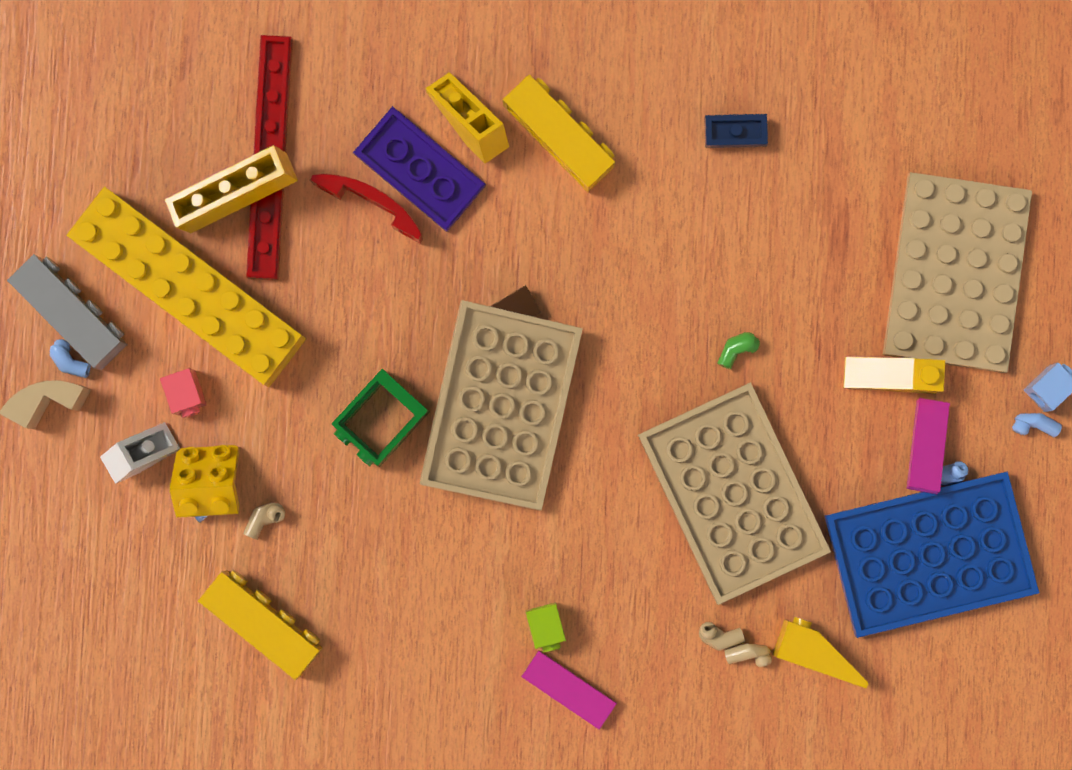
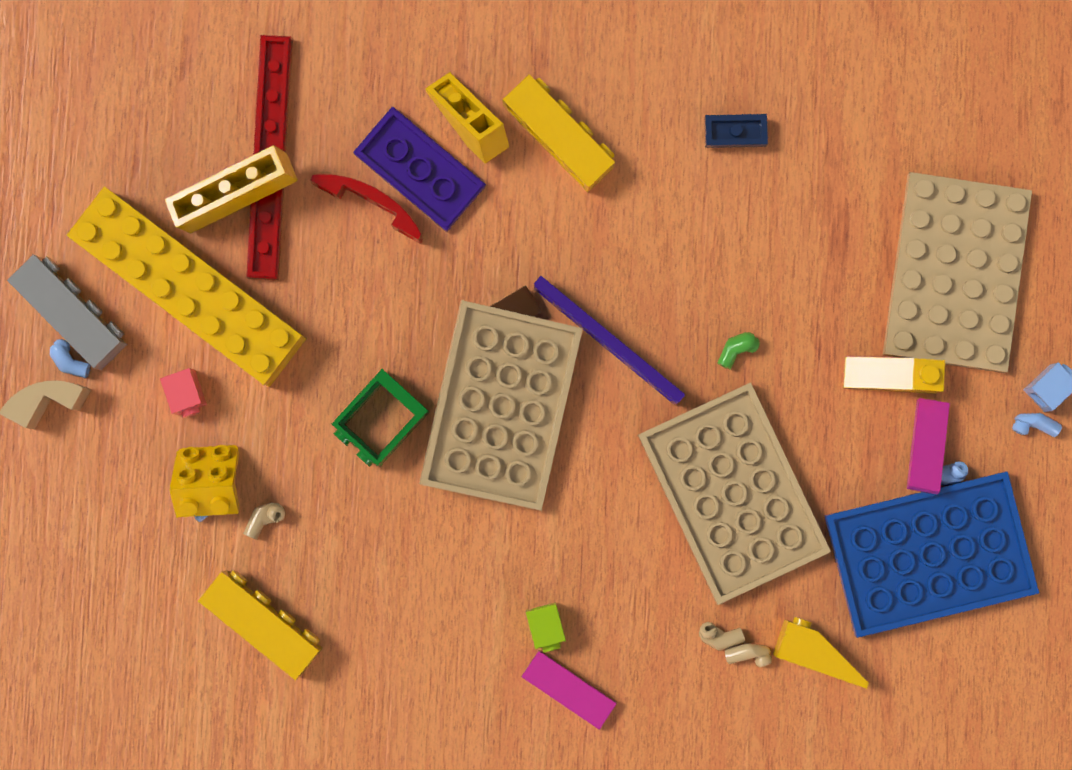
(139, 452): white slope -> none
(608, 340): none -> dark purple tile

